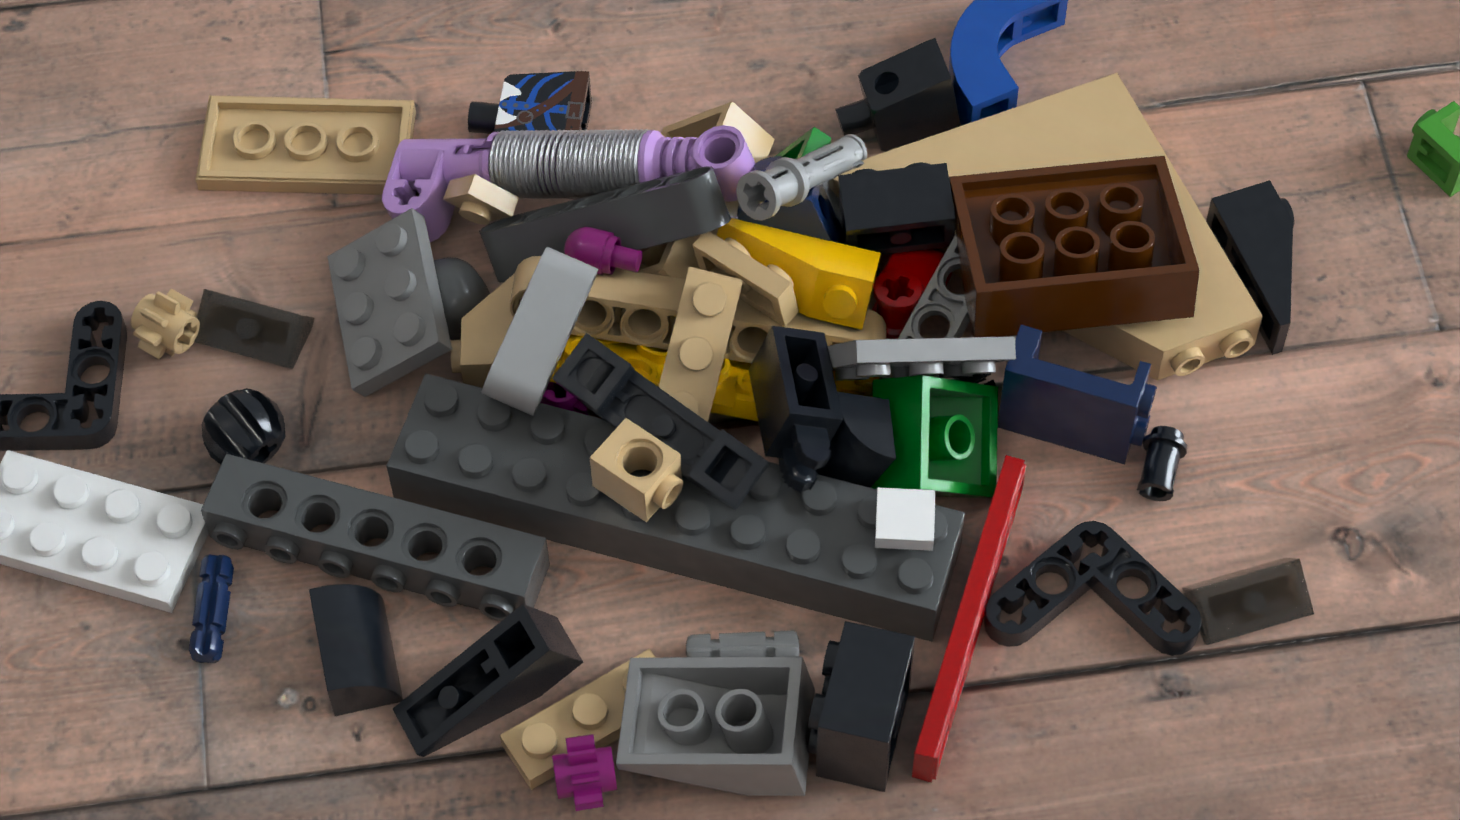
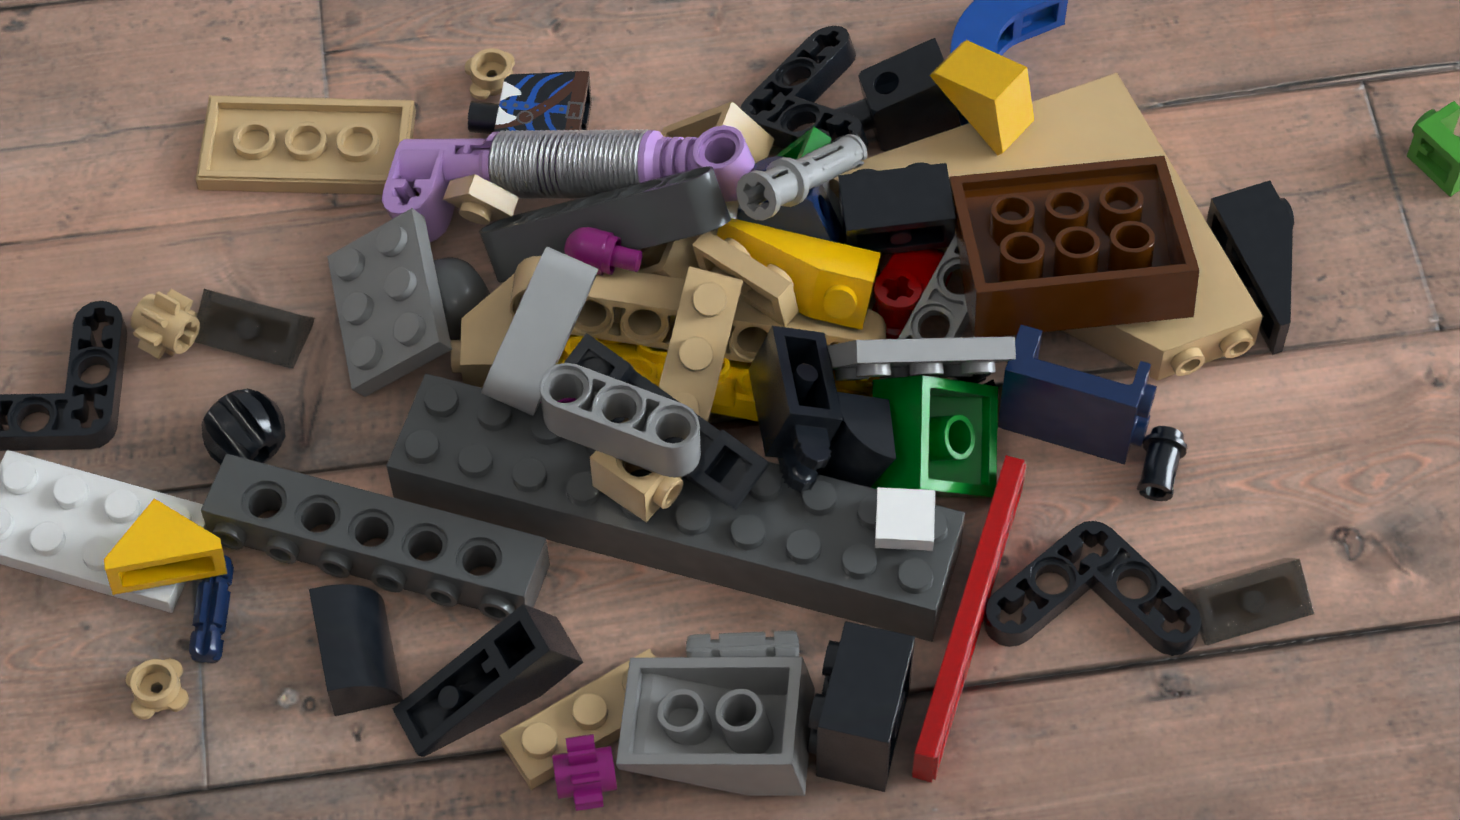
(153, 673): none -> tan plate
(163, 551): none -> yellow slope
(488, 63): none -> tan plate
(634, 441): none -> light grey beam
(785, 107): none -> black beam
(988, 93): none -> yellow slope

